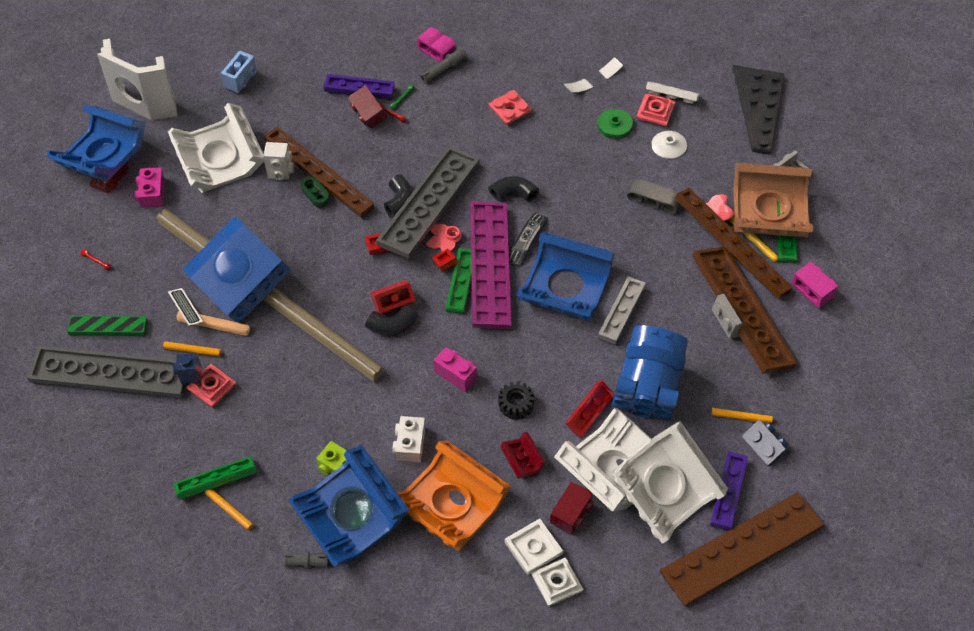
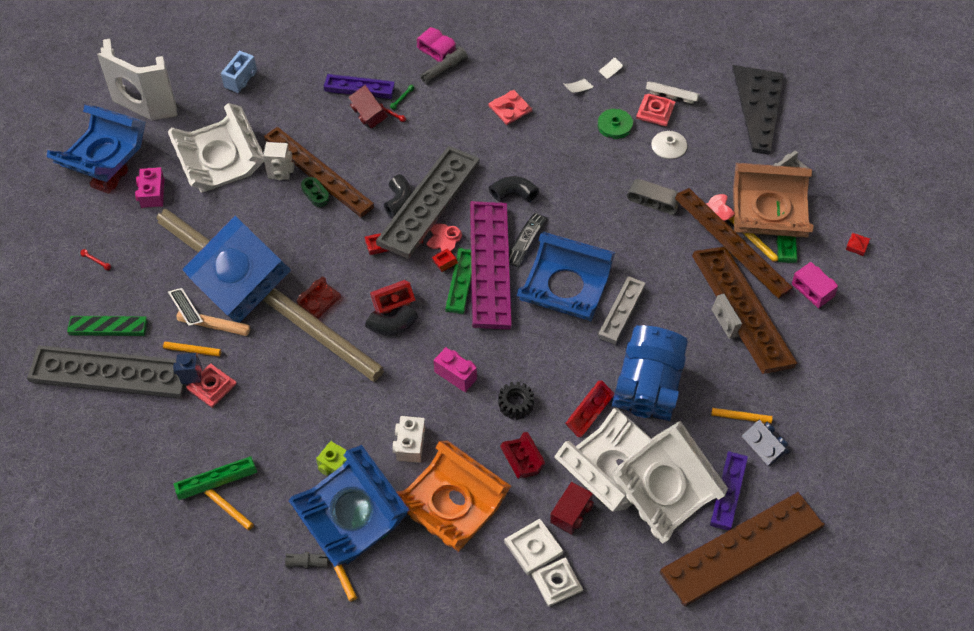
(318, 298): none -> clear red bracket
(345, 583): none -> light orange bar
(857, 244): none -> red tile

